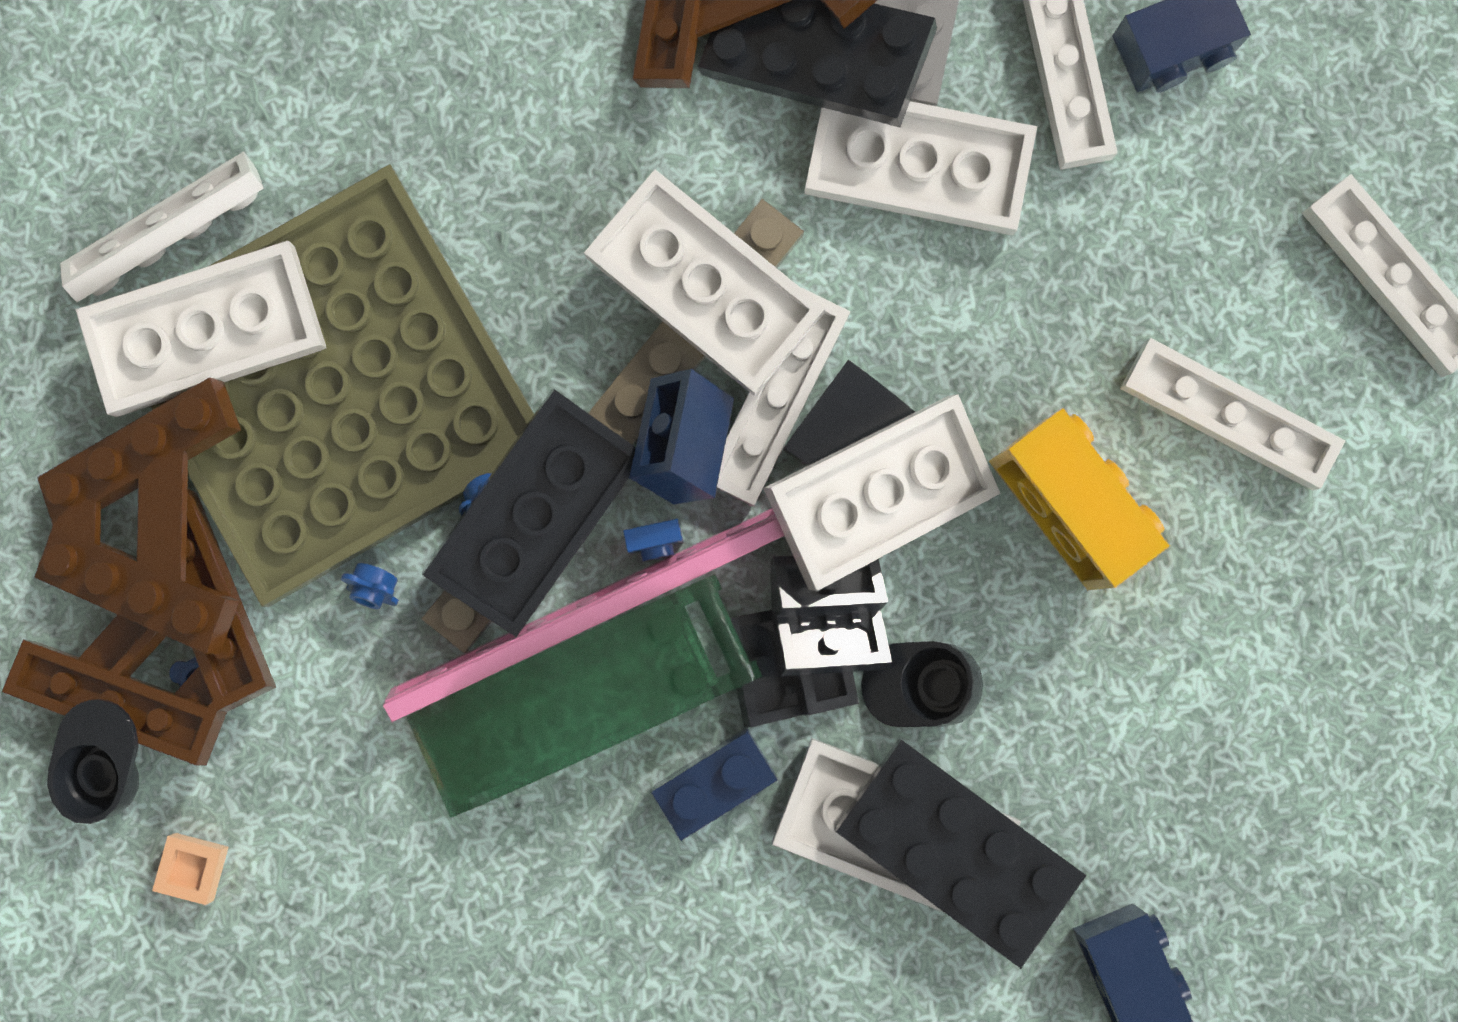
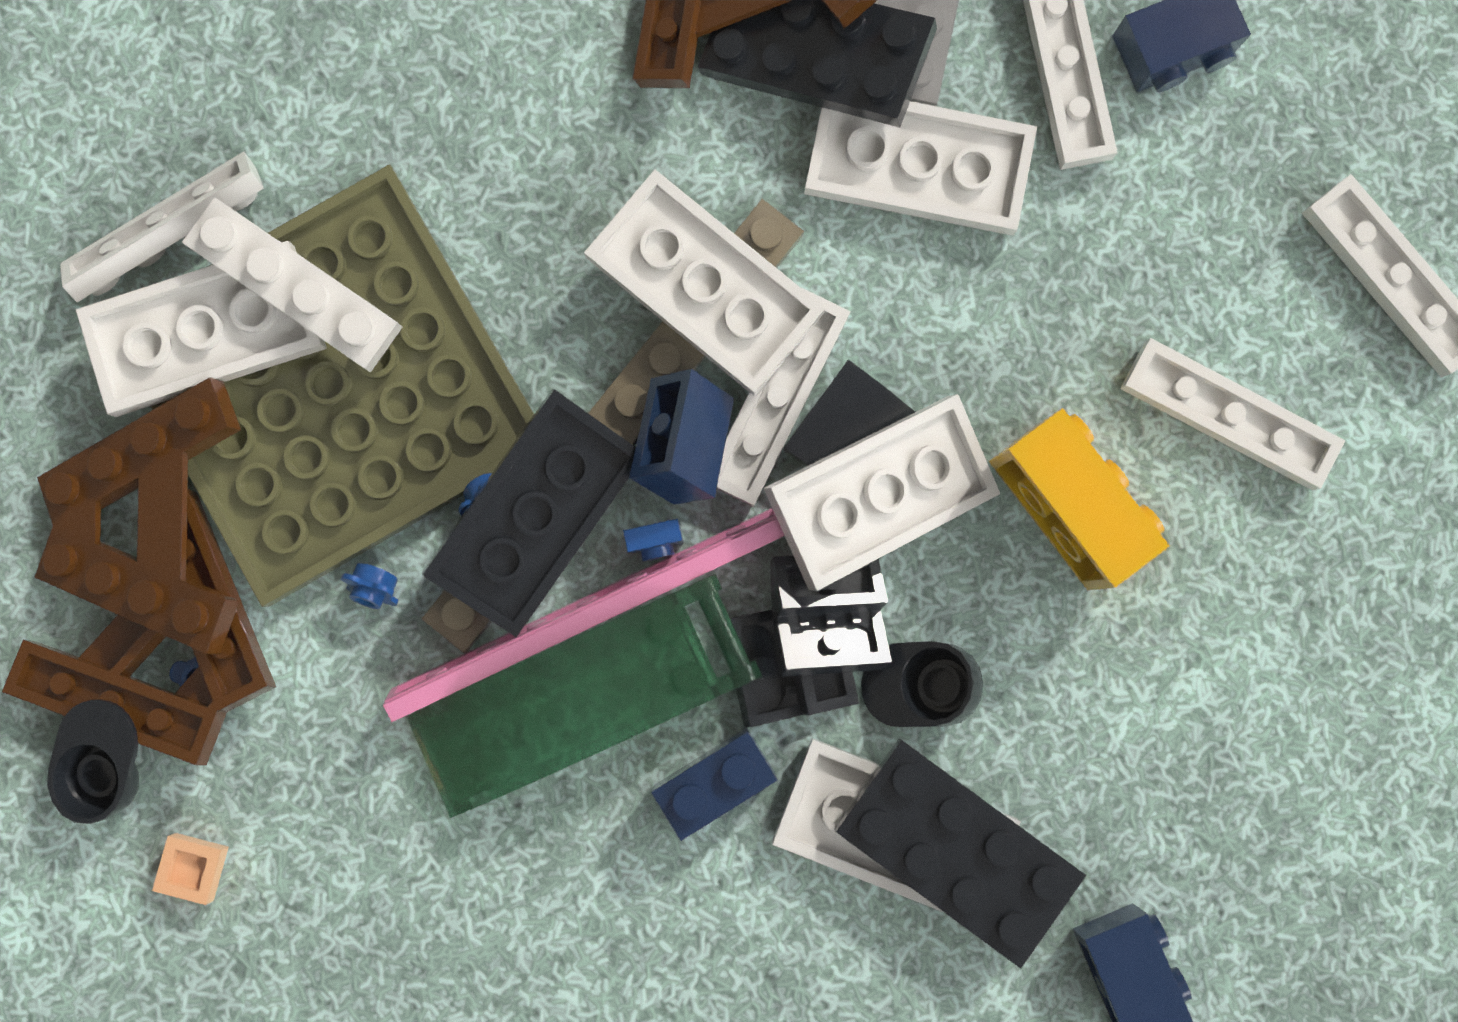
(292, 284): none -> white plate

